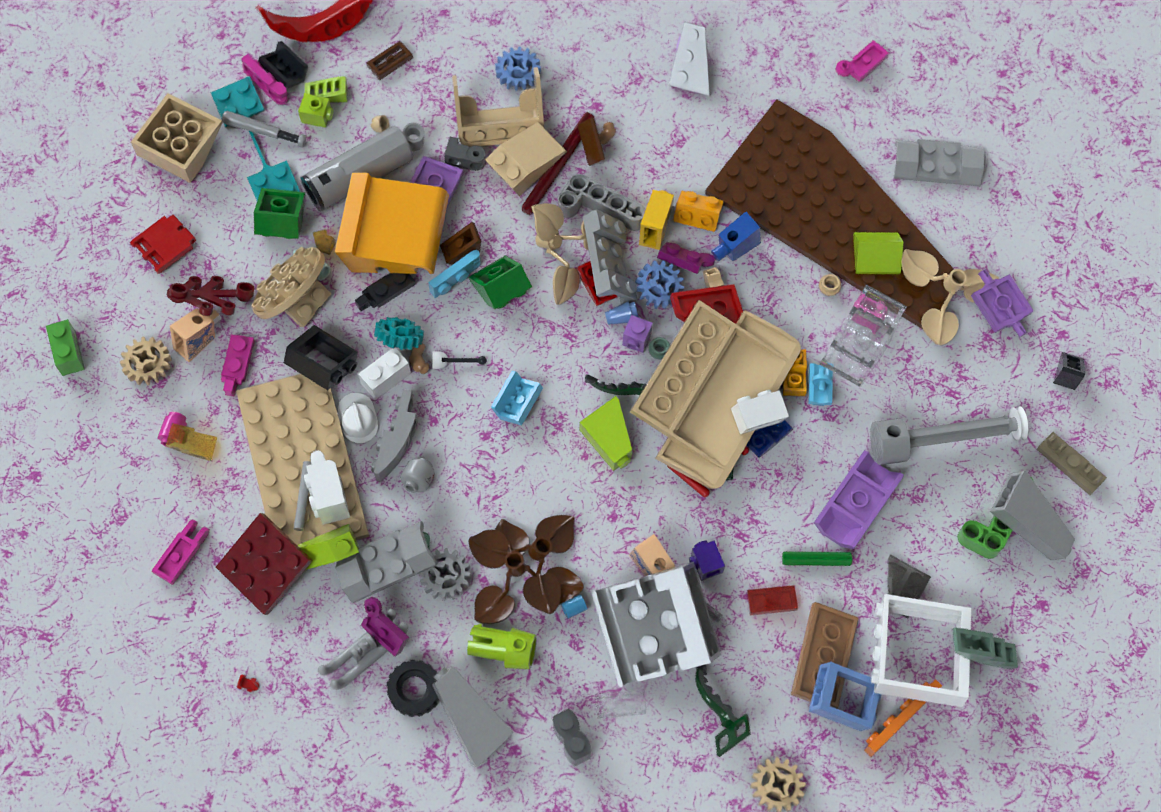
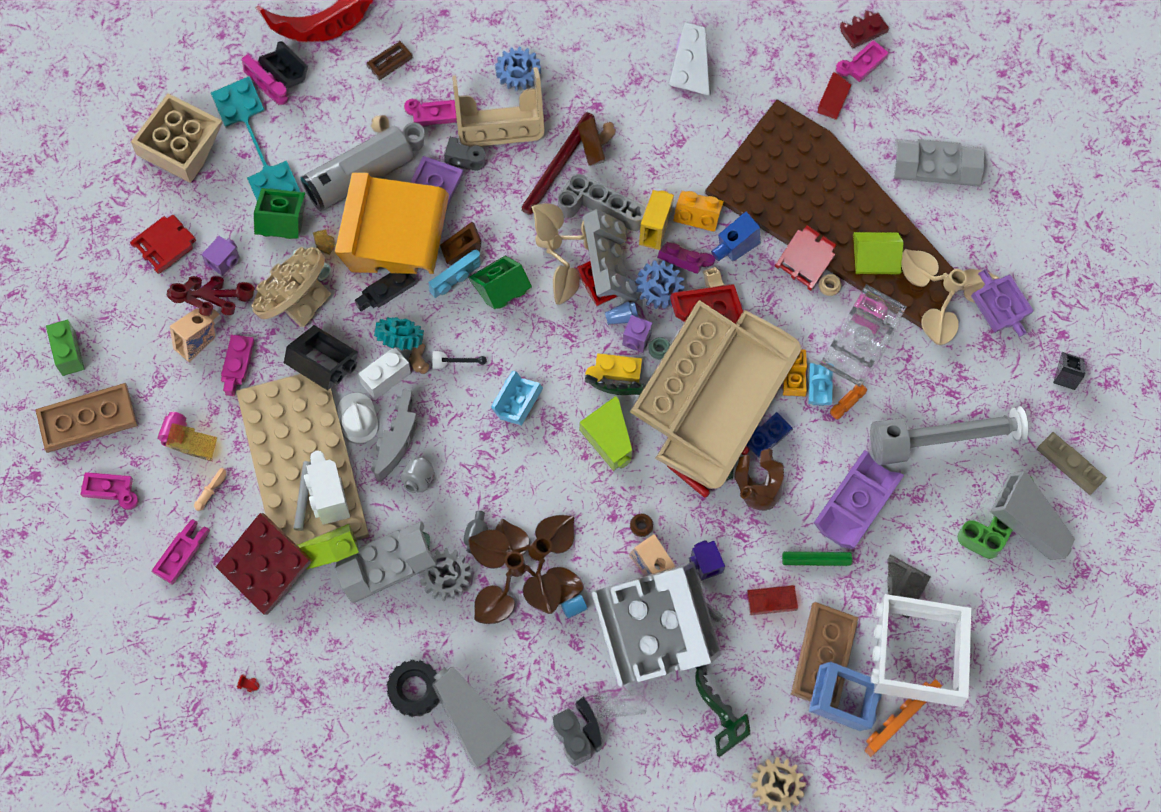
(86, 417): none -> medium nougat plate
(111, 488): none -> dark pink hinge
(139, 355): tan gear -> none
(200, 504): none -> light nougat piece
(221, 255): none -> medium lavender brick
(261, 128): light grey piece -> none
(315, 110): lime brick -> none
(330, 83): lime slope -> none
(363, 651): light grey piece -> none
(382, 628): magenta hinge -> none
(431, 112): none -> dark pink hinge
(474, 527): none -> dark grey plant
(512, 647): lime piece -> none
(525, 157): tan slope -> none
(592, 729): none -> black slope
(616, 368): none -> yellow hinge
(641, 518): none -> reddish brown plate
(759, 411): white brick -> none
(765, 495): none -> reddish brown piece
(807, 256): none -> plate
(834, 96): none -> red slope
(848, 401): none -> orange axle
(864, 29): none -> dark red plate
(984, 648): sand green slope -> none

